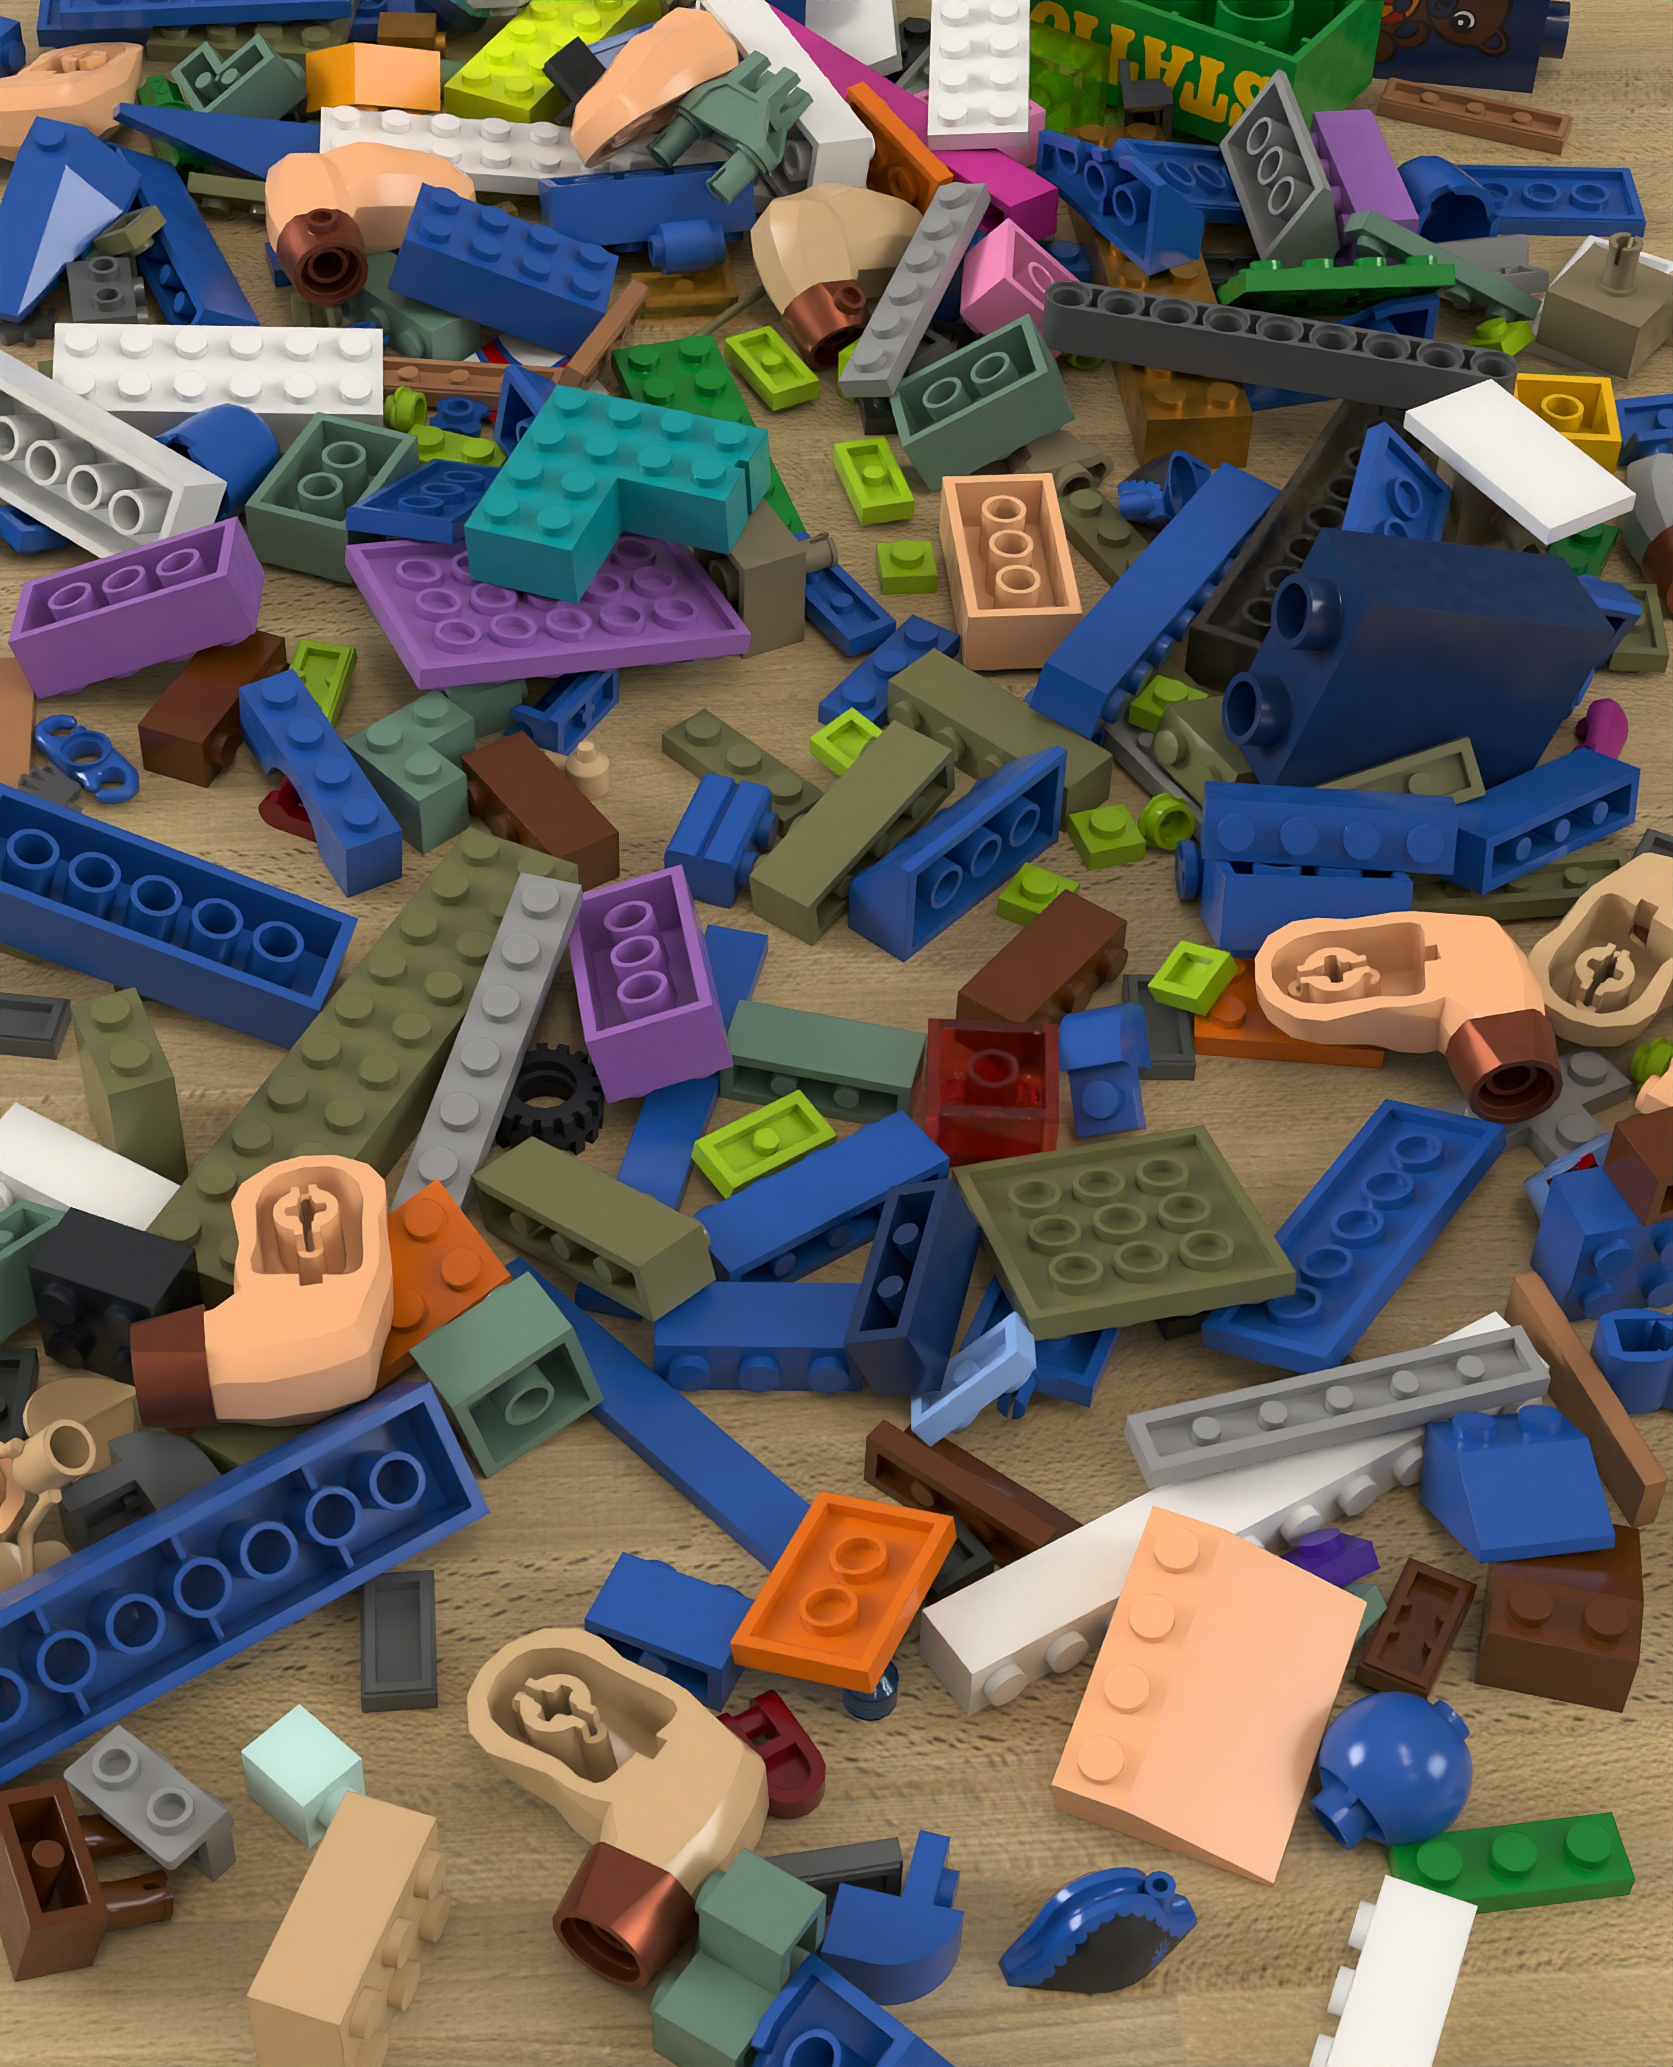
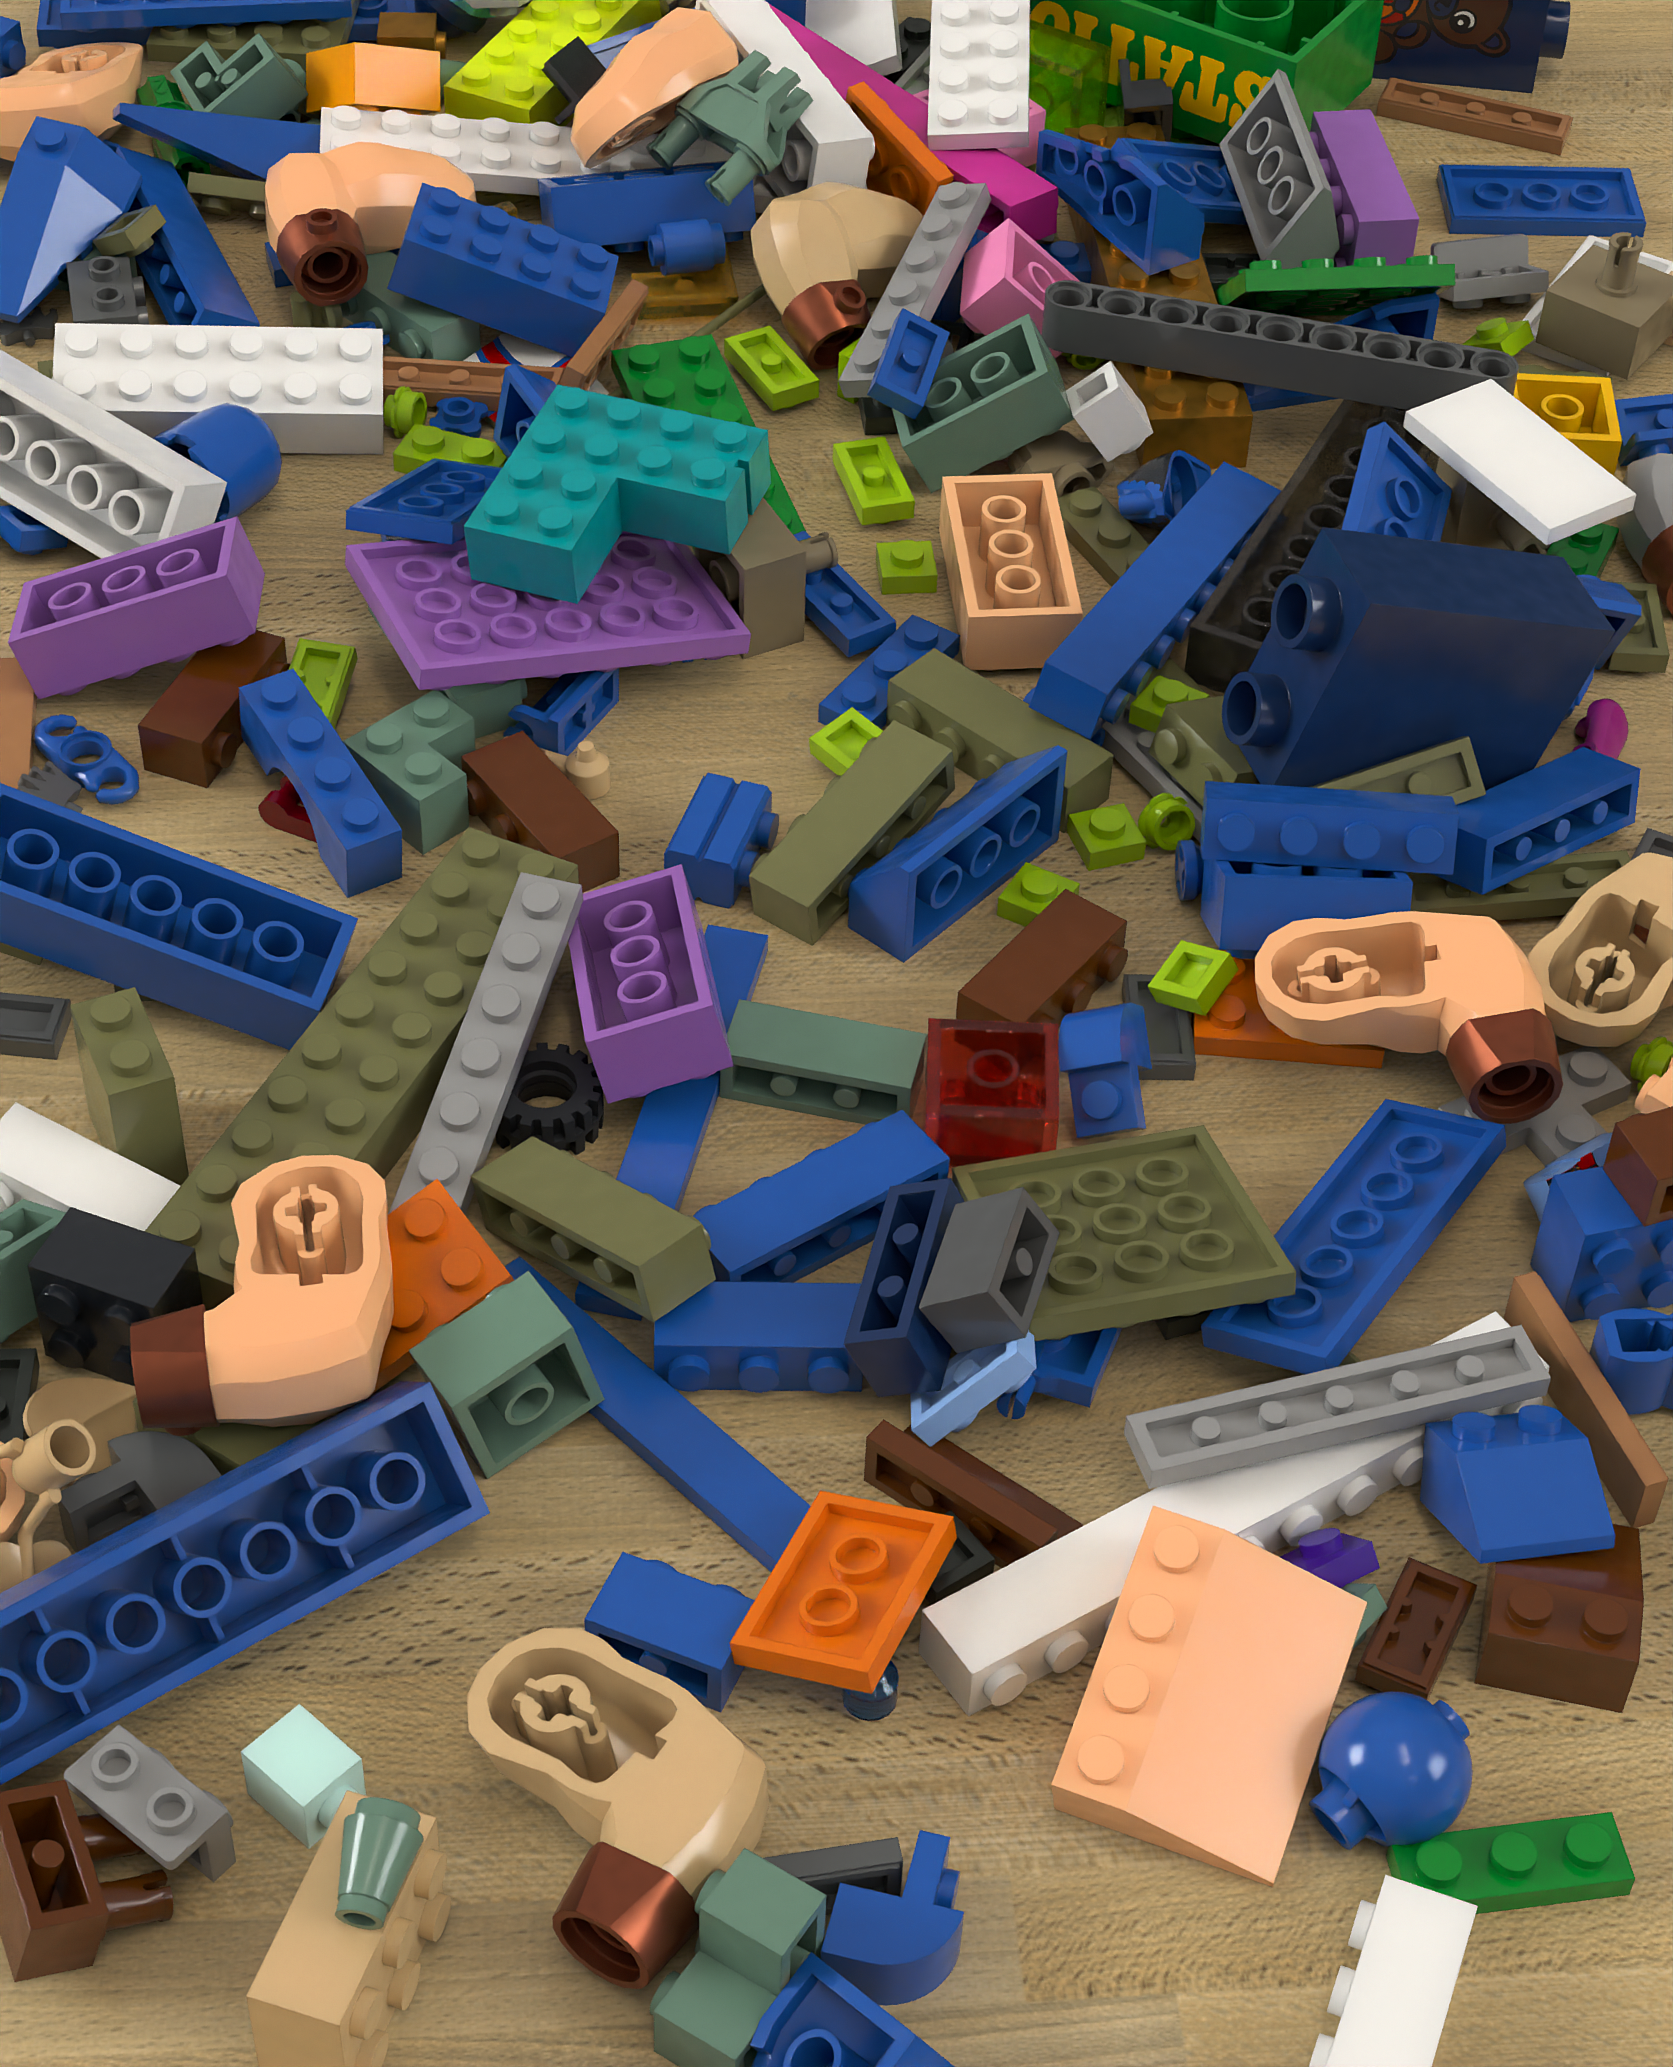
(302, 504): sand green brick -> none
(375, 1859): none -> sand green cone
(398, 1642): dark grey tile -> none
(711, 746): olive plate -> none
(762, 1143): lime plate -> none
(791, 1758): dark red plate -> none
(908, 363): none -> blue plate
(989, 1270): none -> dark grey brick
(1100, 1933): blue hat -> none
(1109, 412): none -> white brick
(1383, 237): sand green plate -> none
(1448, 201): blue cylinder -> none

